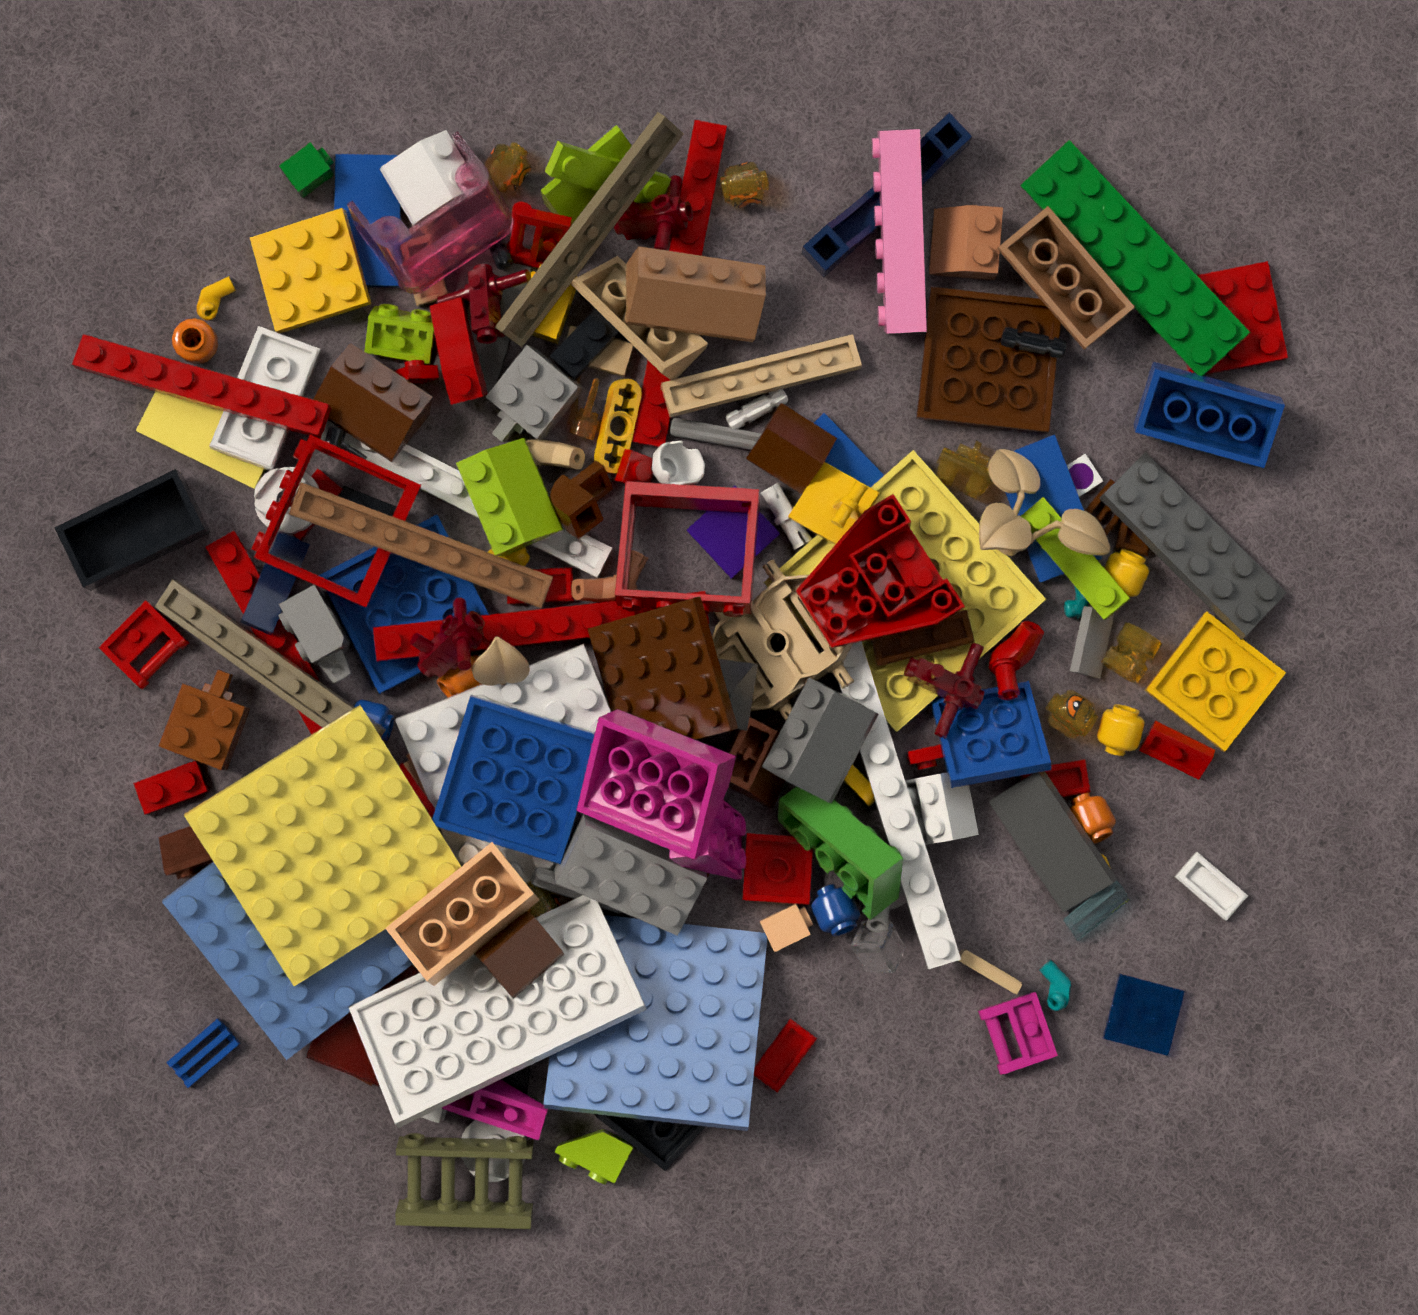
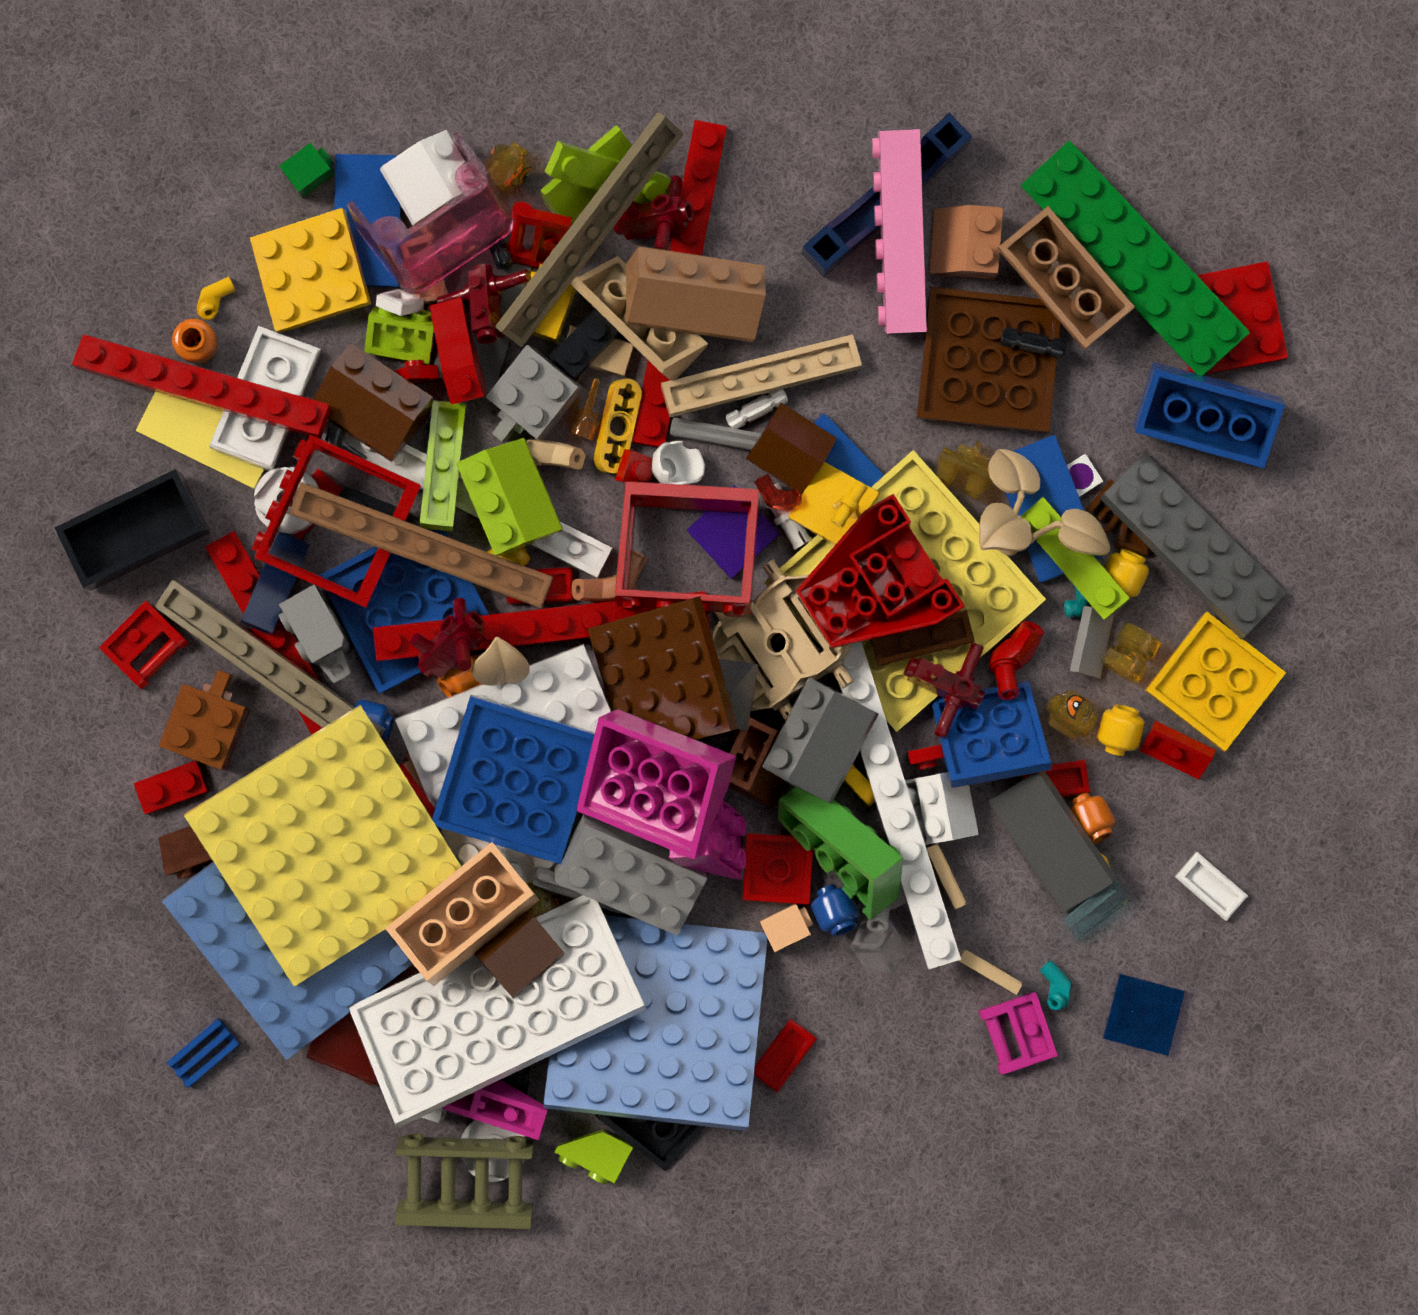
(399, 302): none -> white tile
(441, 466): none -> lime plate
(578, 497): reddish brown brick -> none
(744, 184): clear yellow head -> none
(778, 498): none -> clear red arm
(945, 876): none -> tan tile

